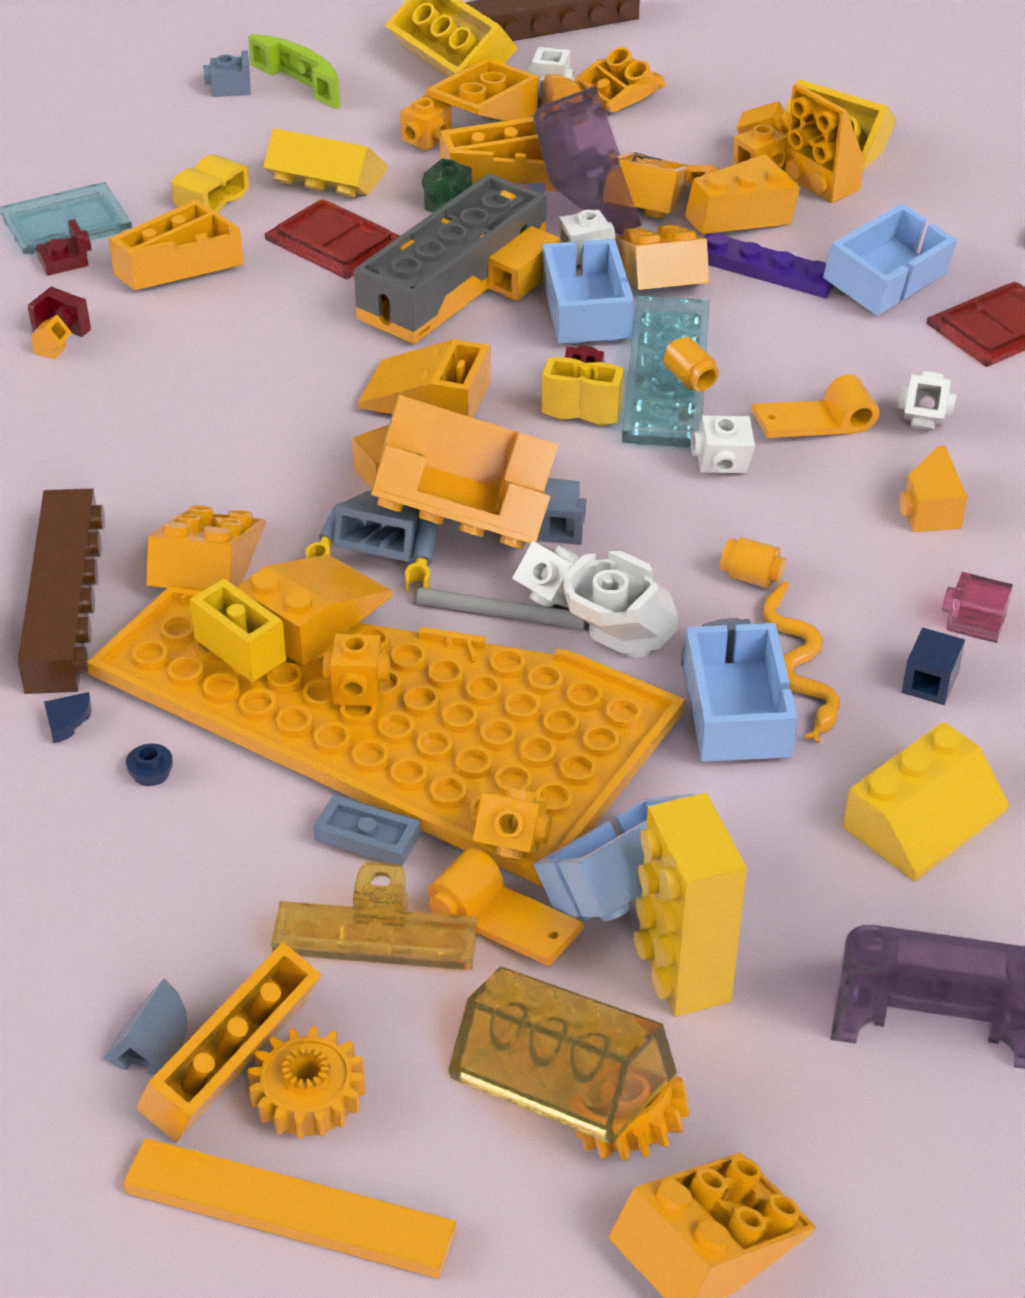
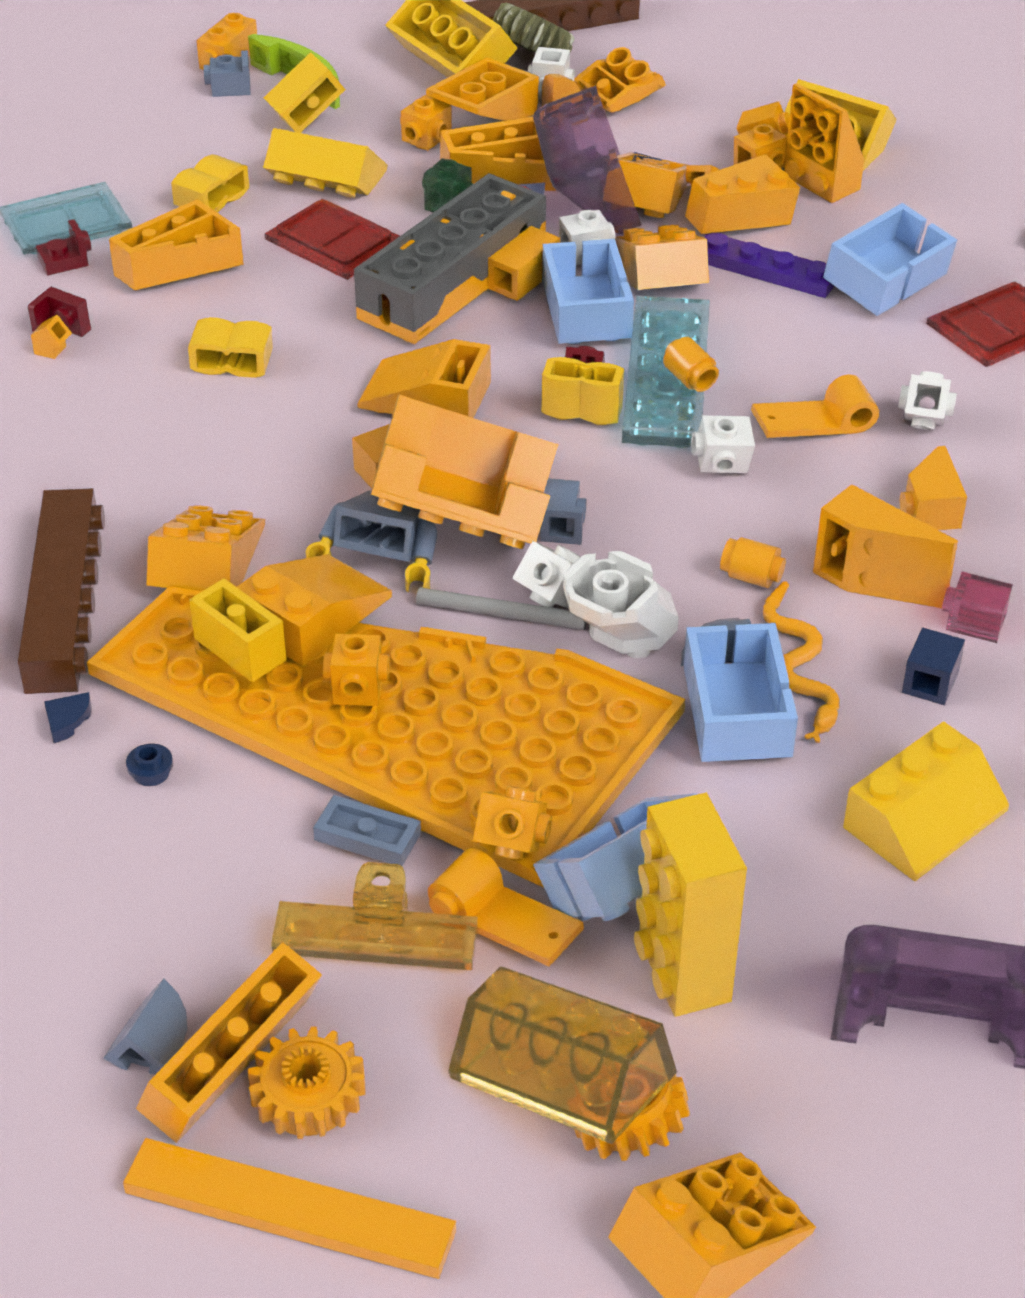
(226, 37): none -> light orange brick
(229, 347): none -> yellow brick
(304, 93): none -> yellow brick
(531, 30): none -> olive gear
(882, 550): none -> light orange slope

